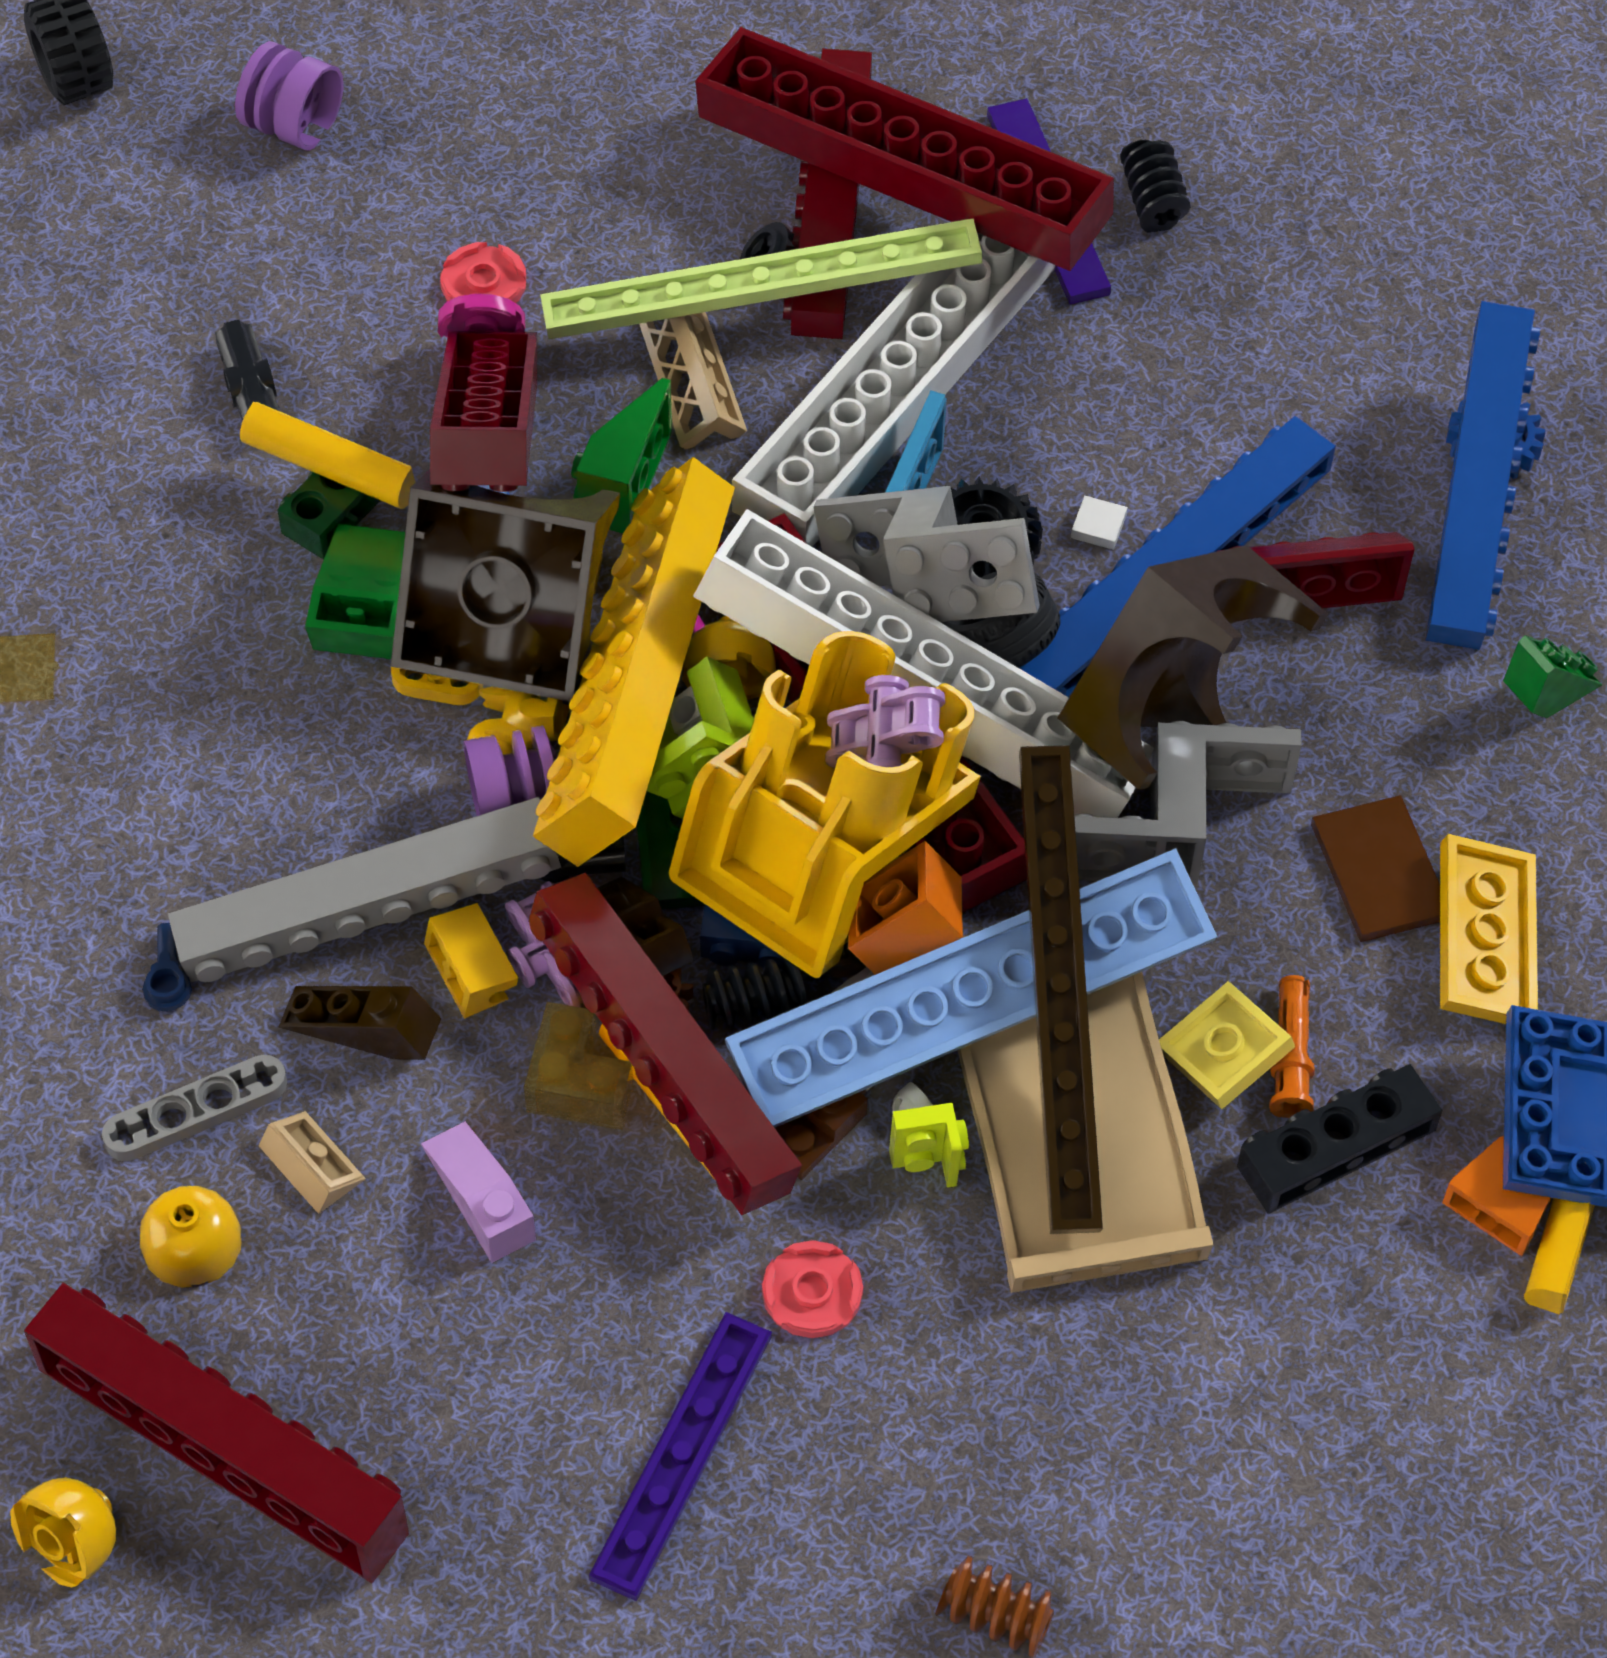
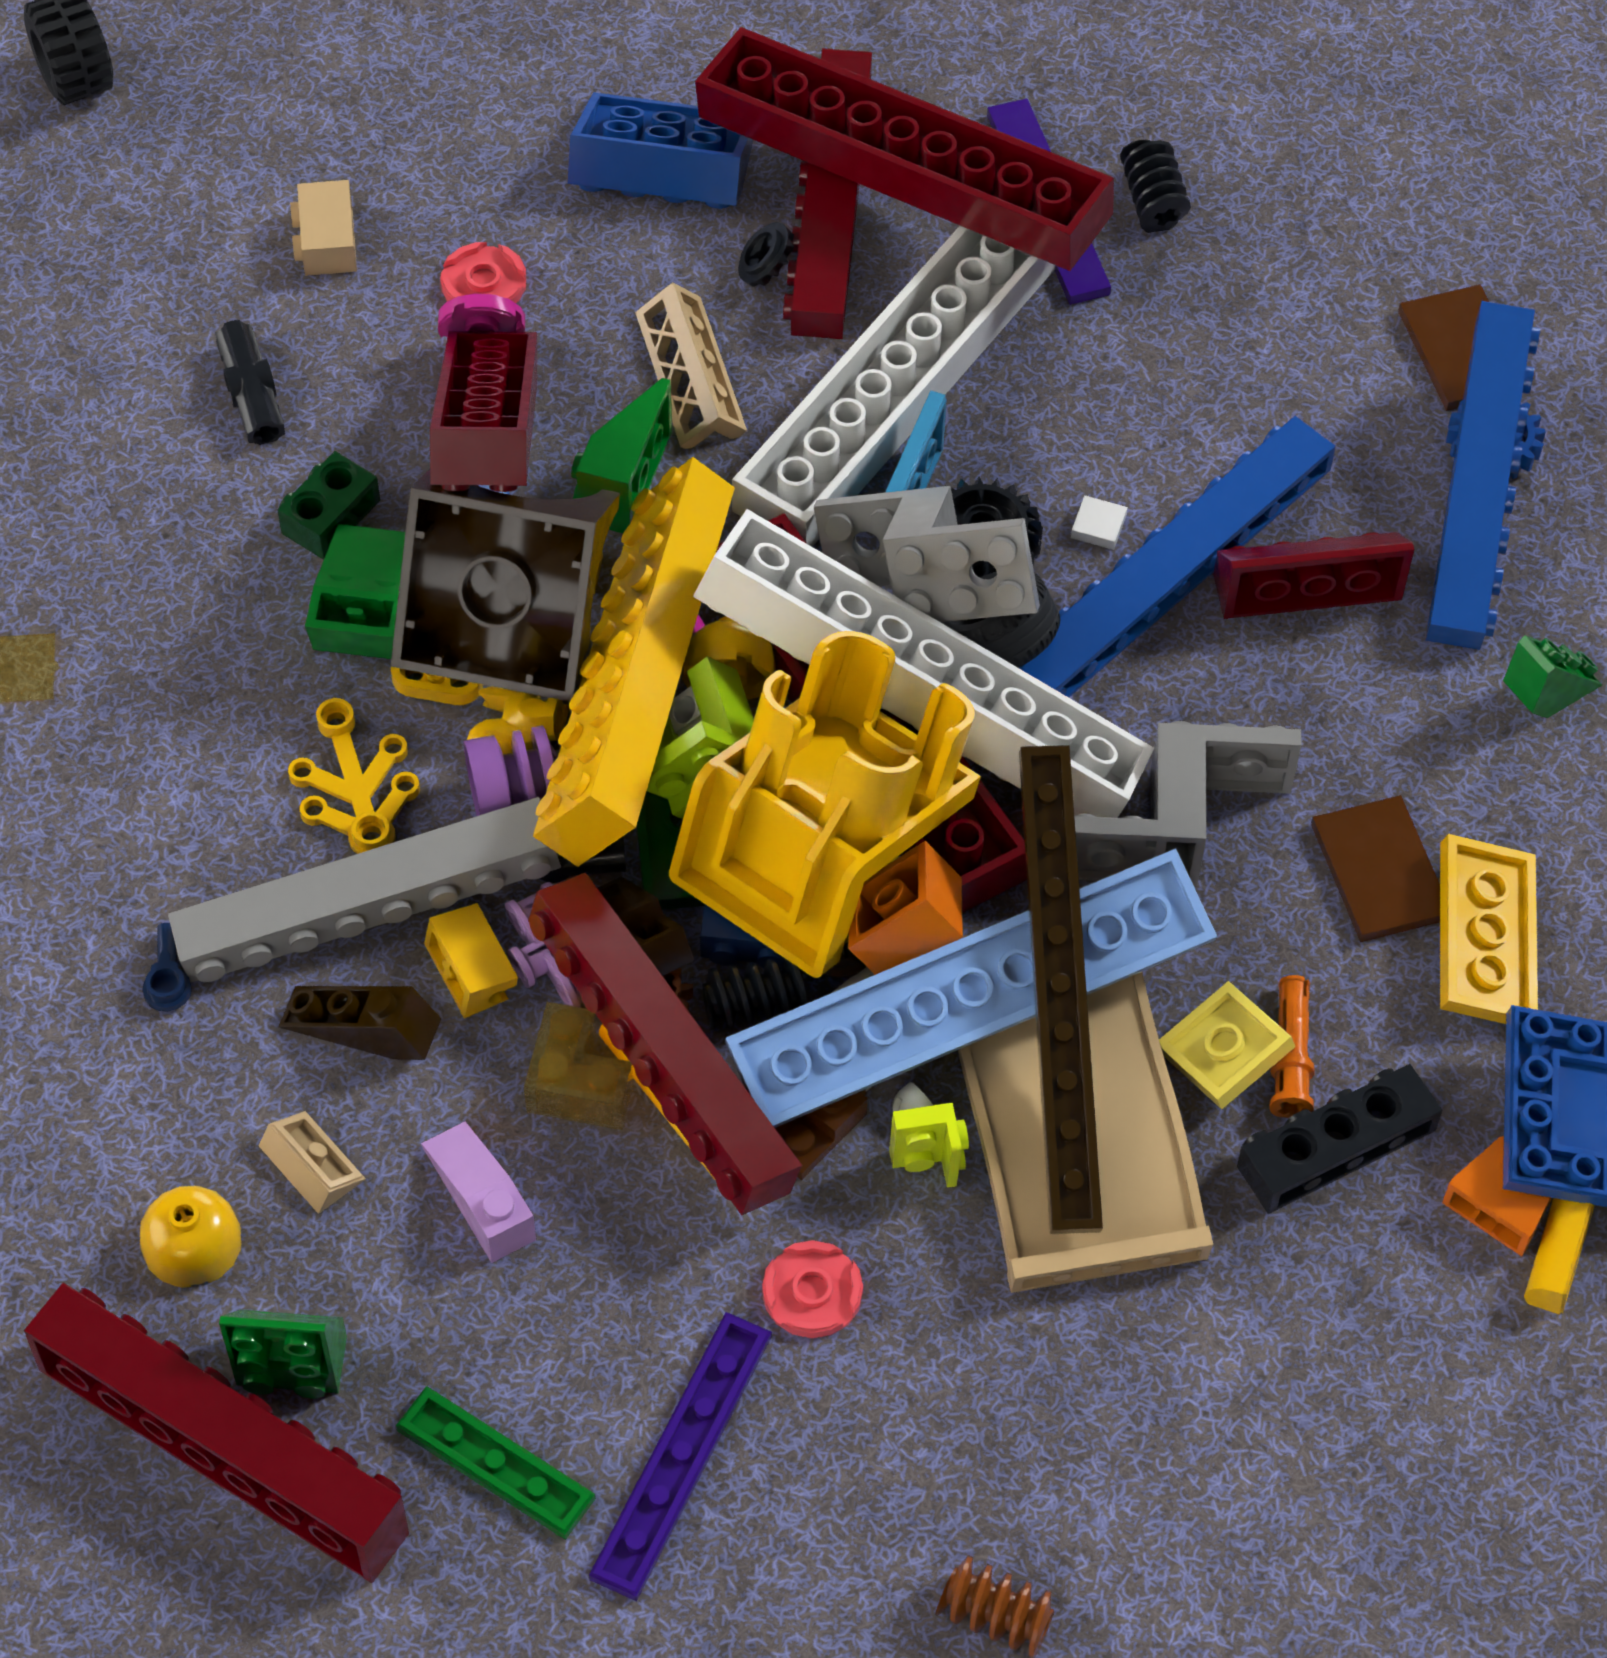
(69, 1521): yellow cylinder -> none
(192, 1102): light grey beam -> none
(285, 1351): none -> green slope
(287, 92): medium lavender wheel -> none
(325, 227): none -> tan brick
(327, 454): yellow brick -> none
(355, 787): none -> yellow plant
(496, 1462): none -> green tile
(656, 151): none -> blue slope
(761, 278): yellowish green plate -> none
(892, 724): lavender axle -> none
(1168, 649): dark brown piece -> none
(1443, 337): none -> reddish brown tile

